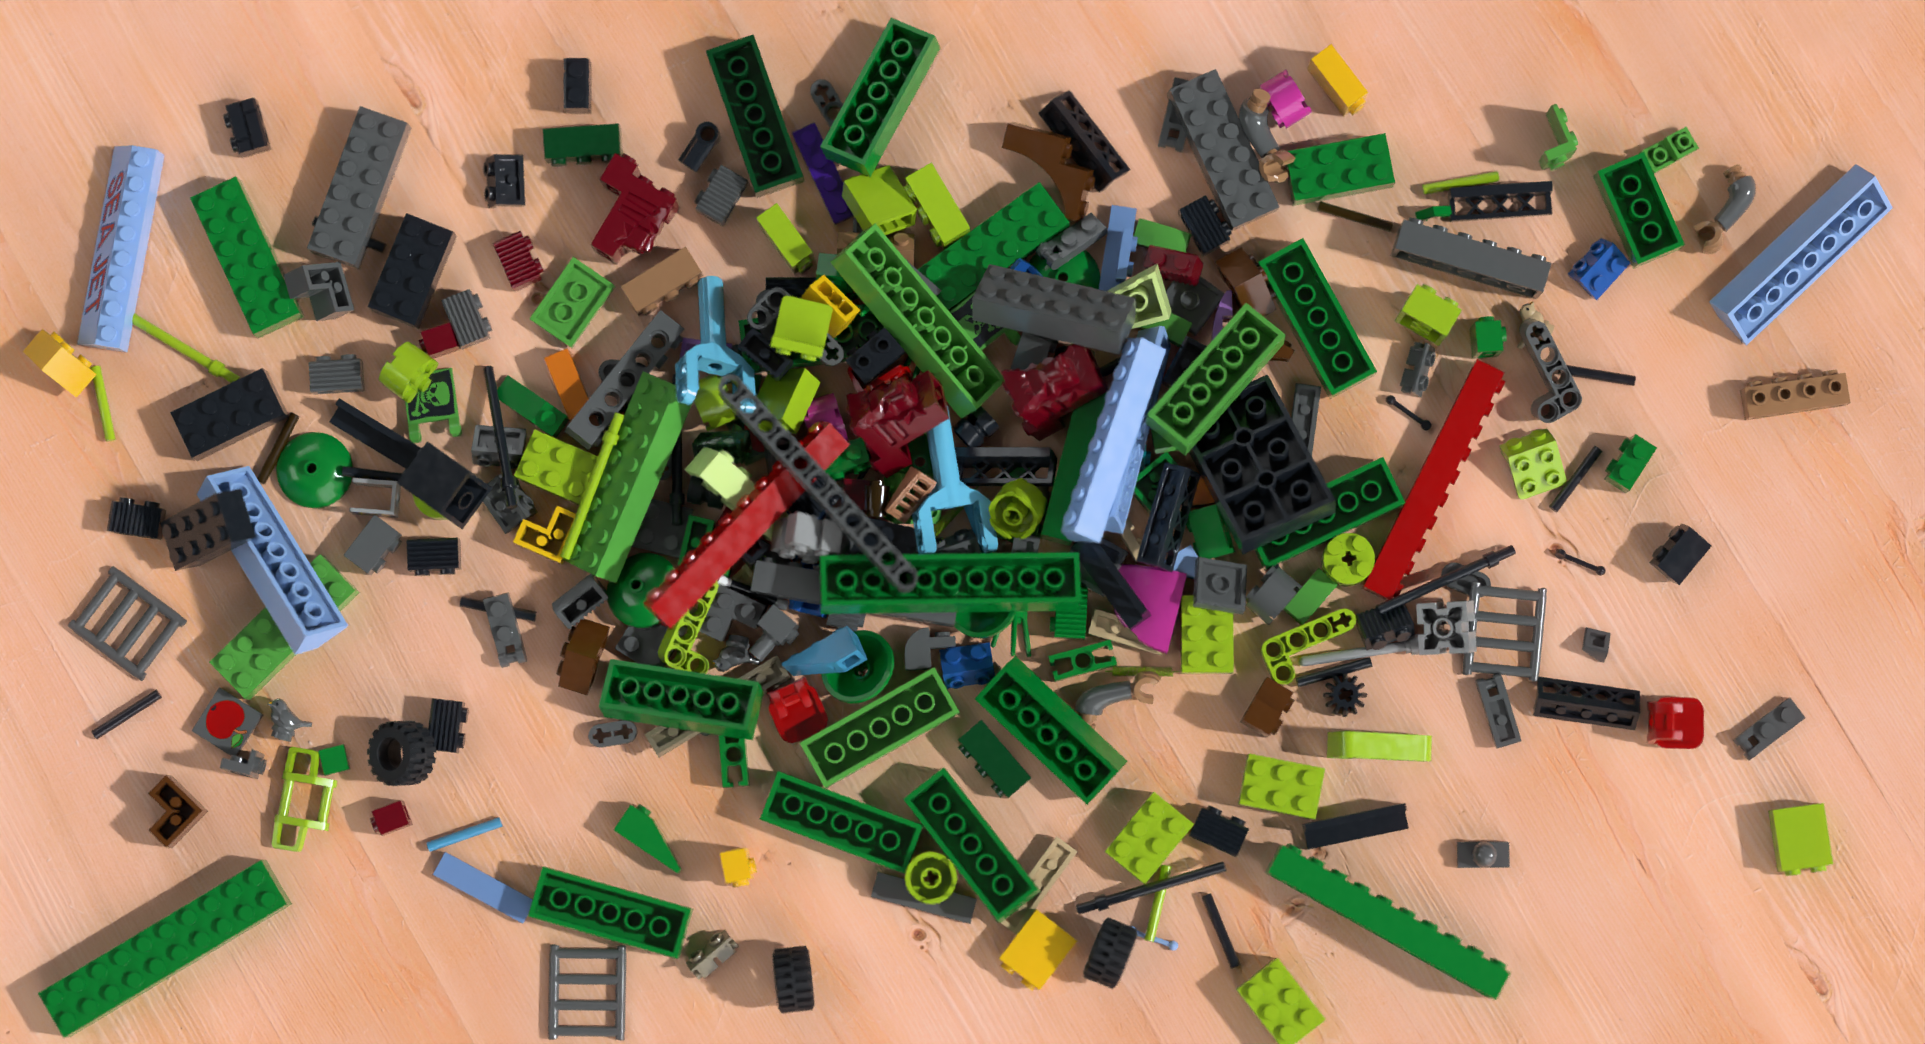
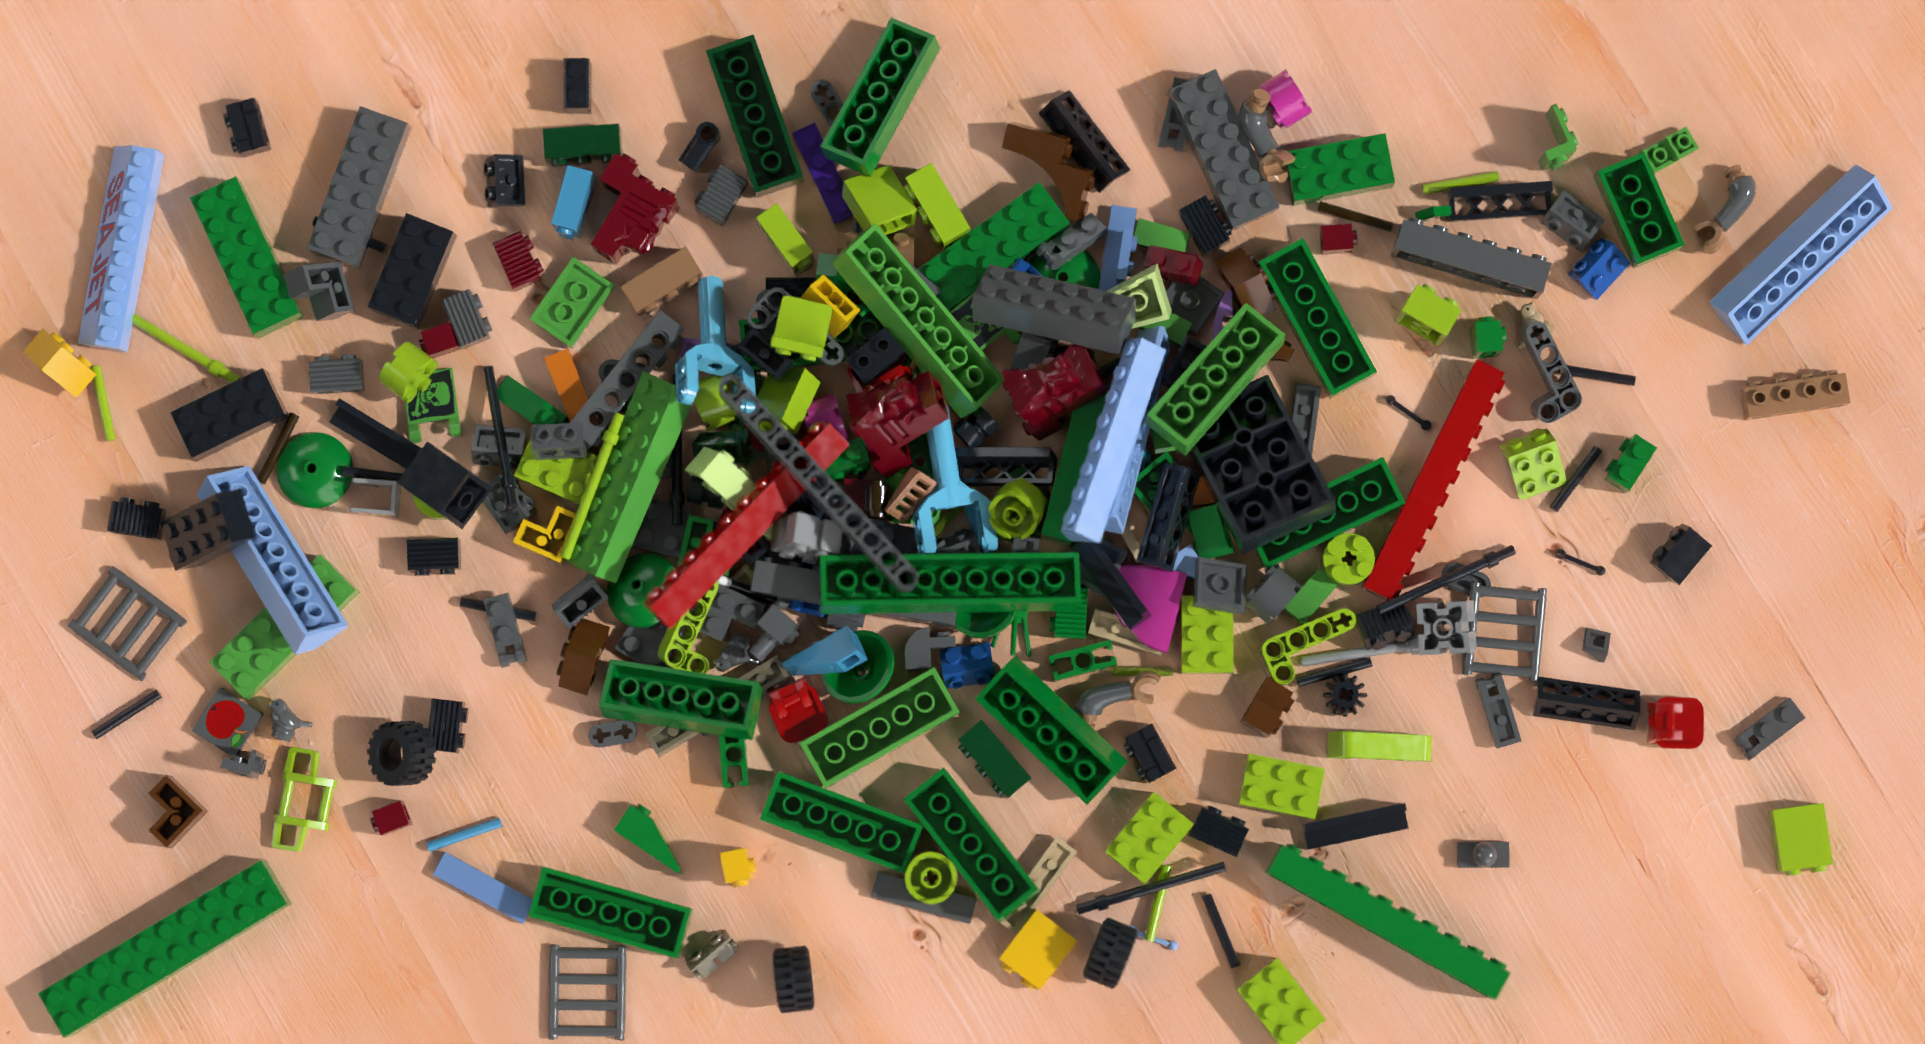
(334, 760): green tile -> none
(373, 545): dark grey brick -> none
(558, 441): none -> dark grey bracket
(573, 202): none -> dark azure brick
(1149, 753): none -> black brick
(1337, 239): none -> dark red brick
(1338, 81): yellow brick -> none
(1422, 358): dark grey hinge -> none
(1572, 221): none -> dark grey bracket

